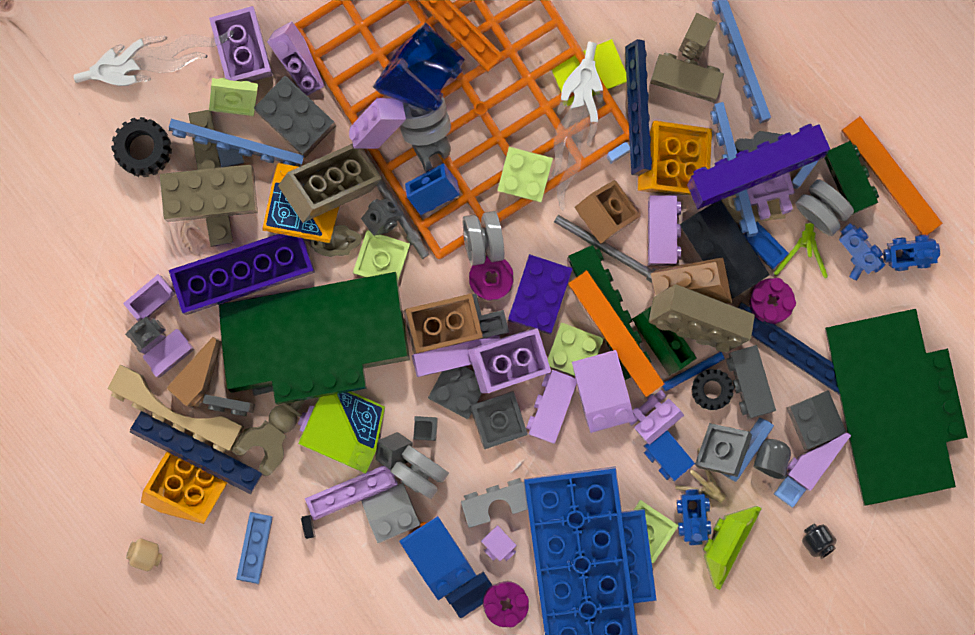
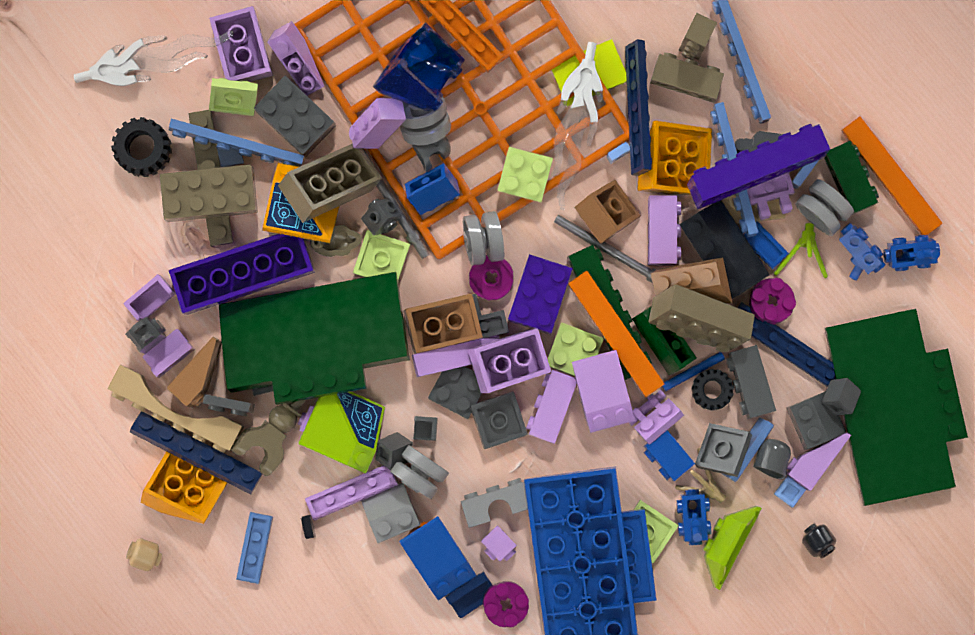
(841, 396): none -> dark grey panel

